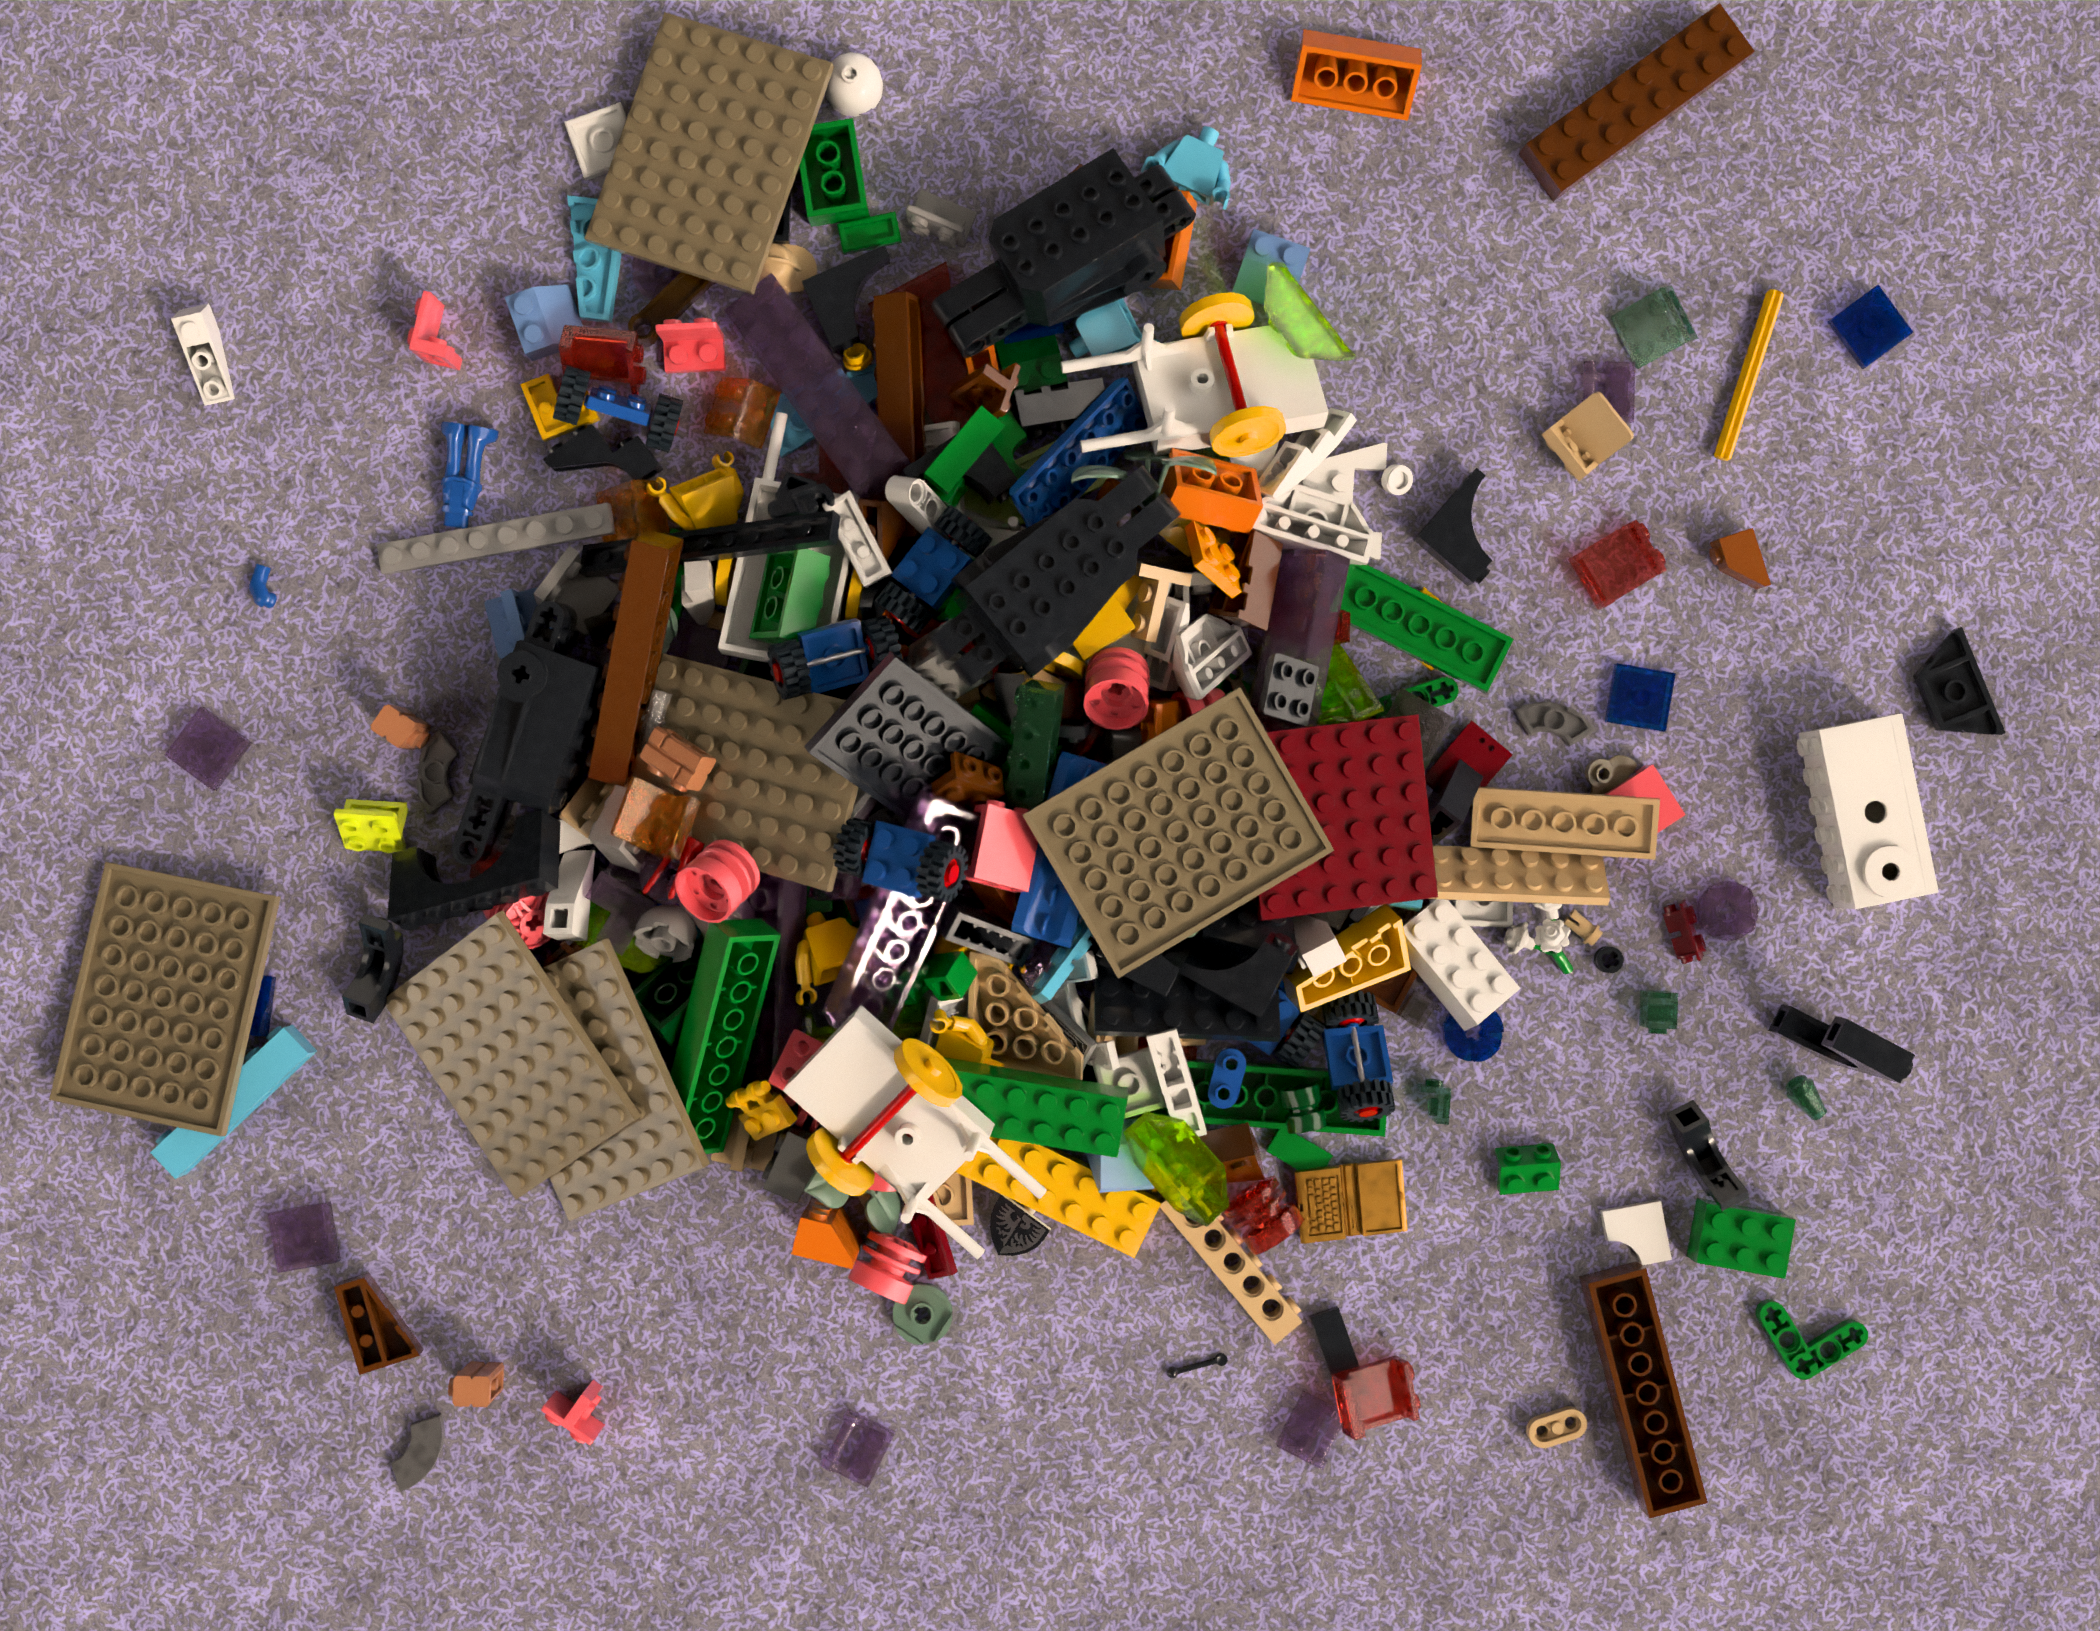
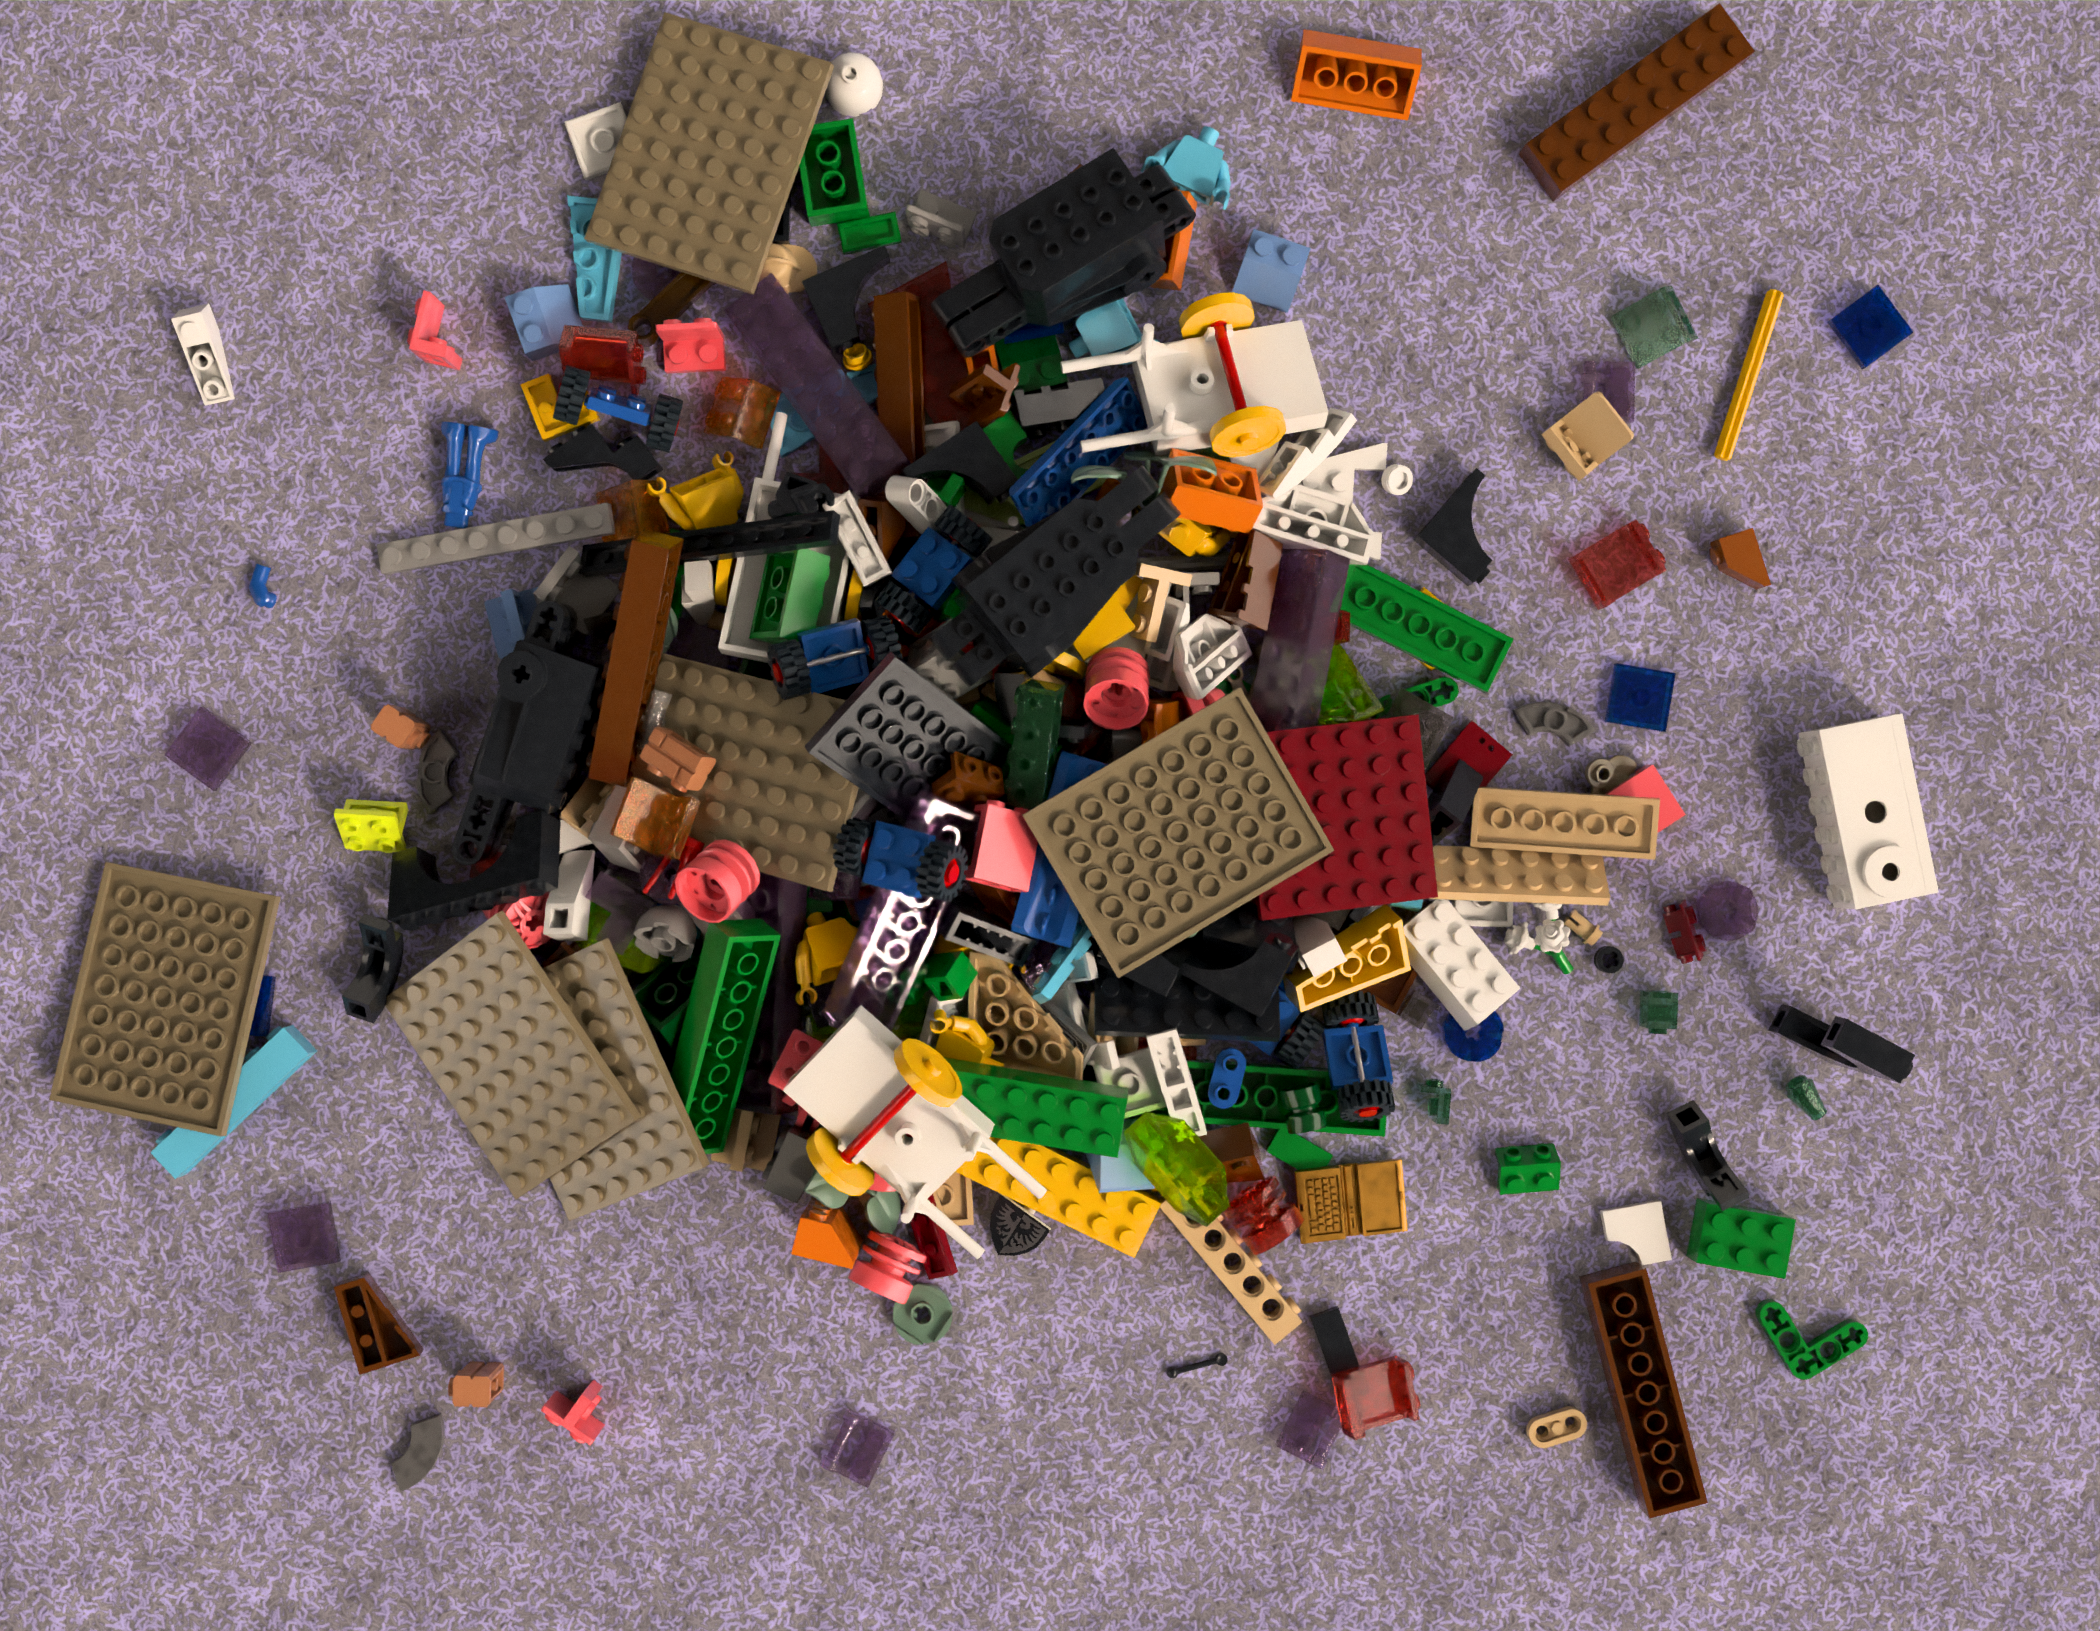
(765, 1117): yellow plate -> none
(963, 450): green tile -> none
(1213, 558): light orange plate -> none
(1287, 690): bracket -> none
(1299, 319): clear neon green wedge -> none
(1956, 689): black wing -> none

